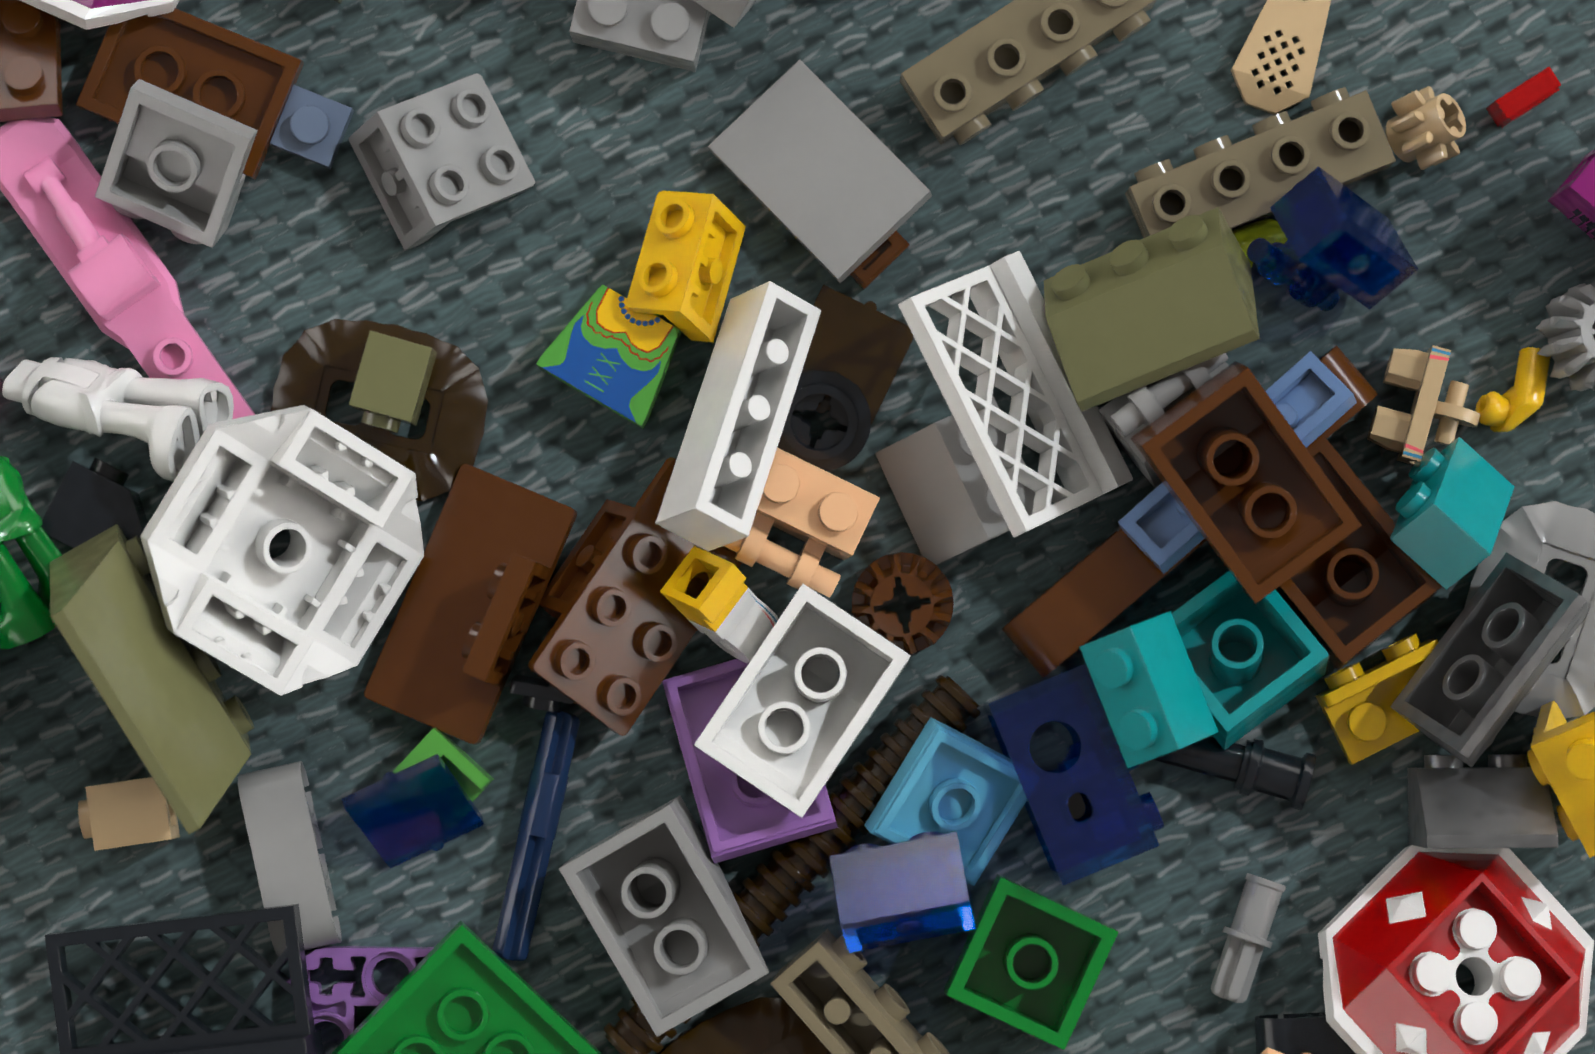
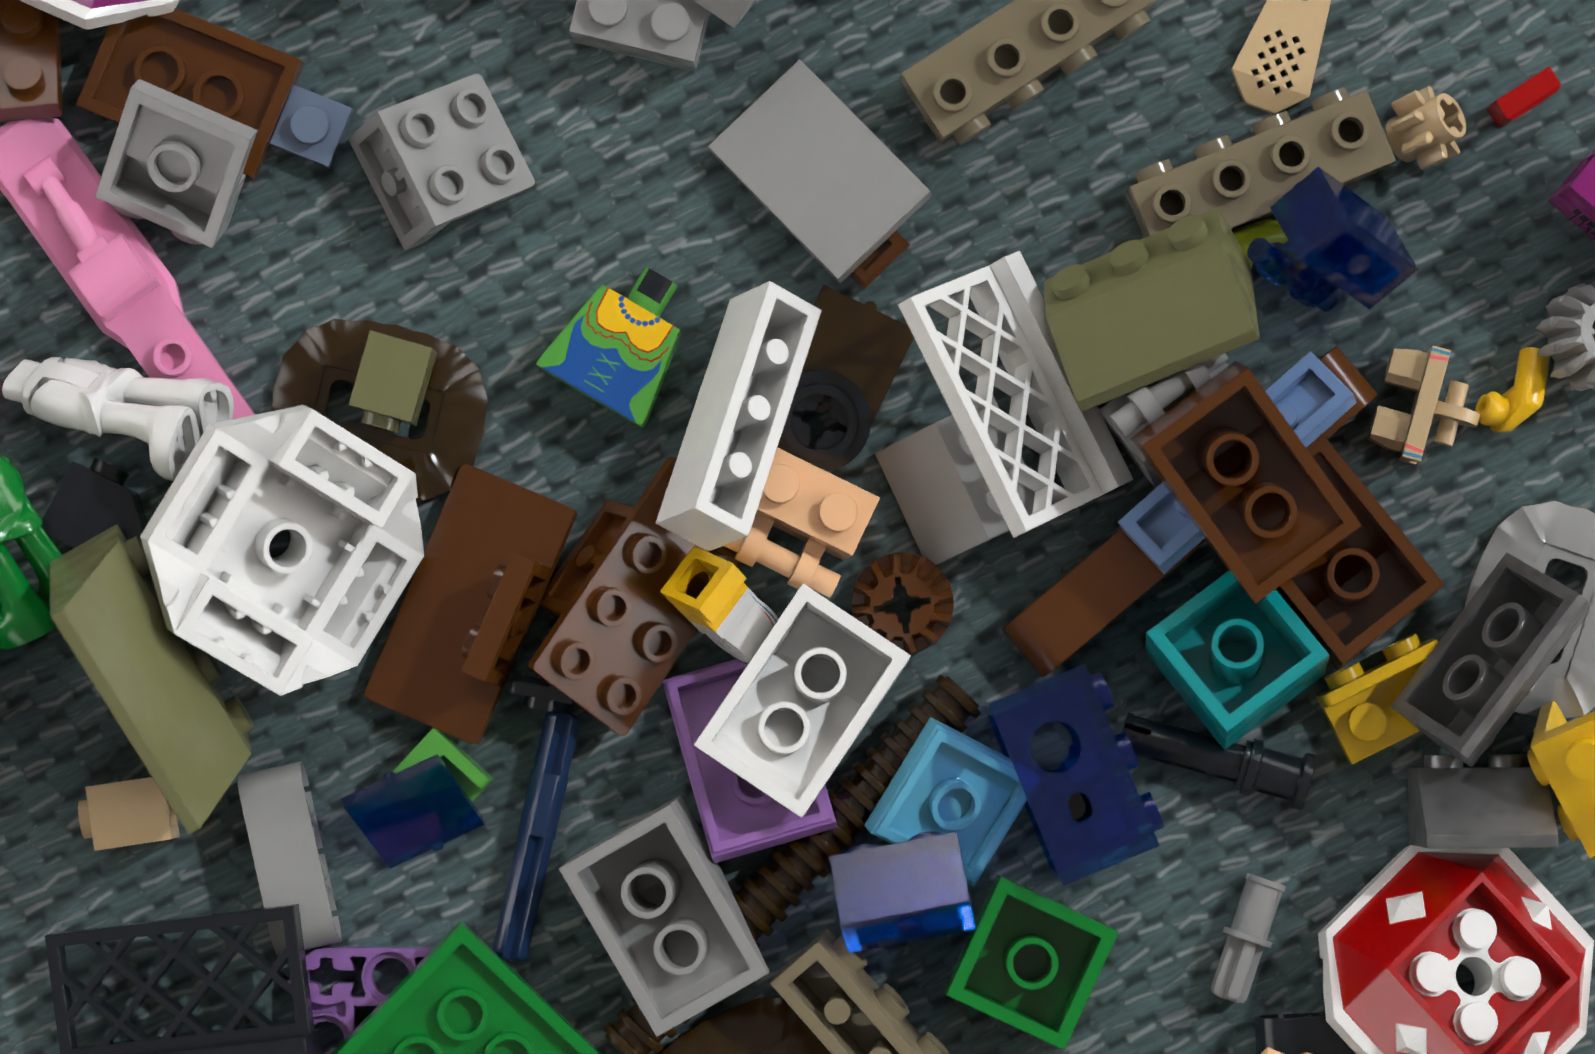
(687, 262): yellow bracket -> none
(1149, 689): teal brick -> none
(1451, 512): teal brick -> none

